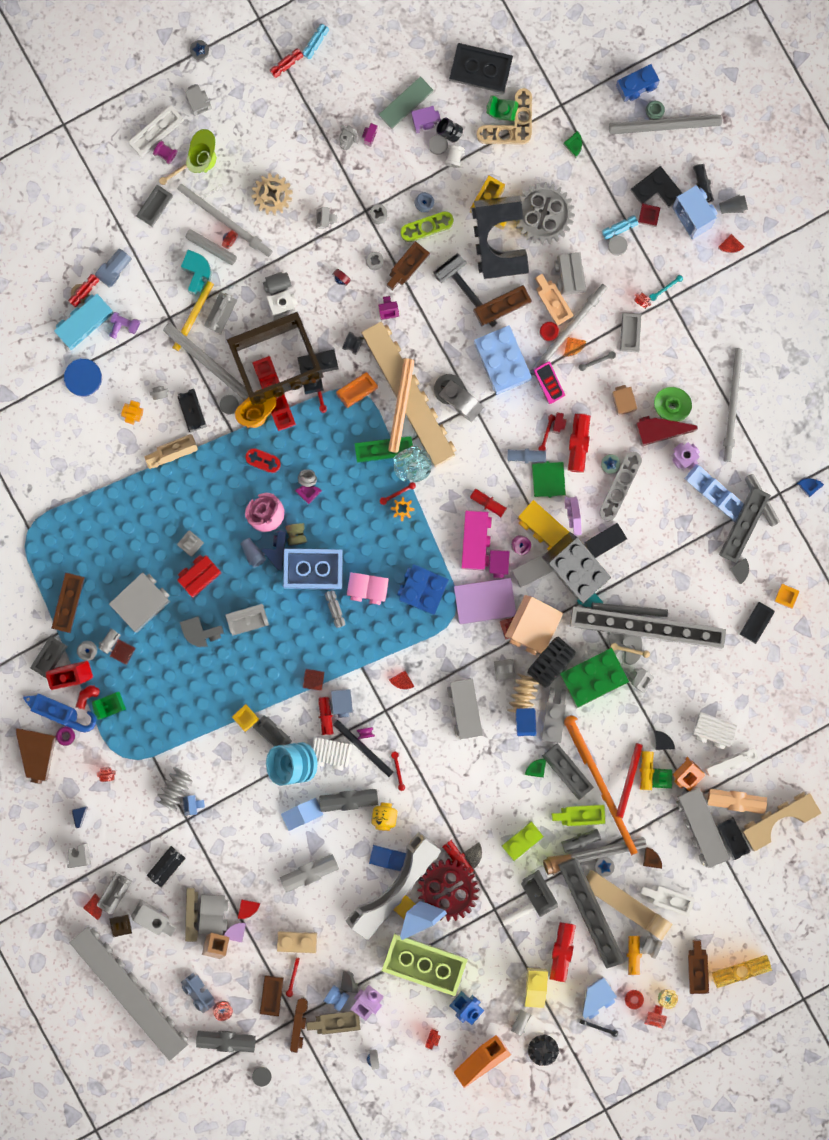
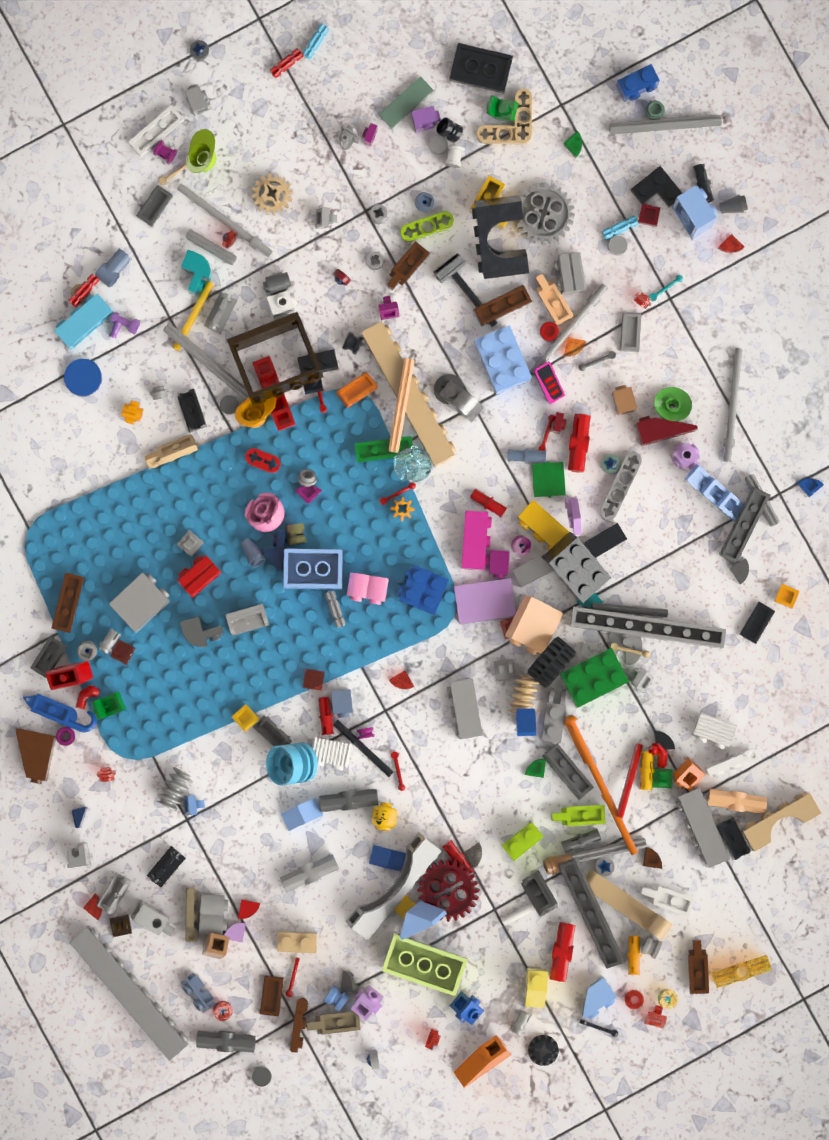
(657, 749): none -> red arm

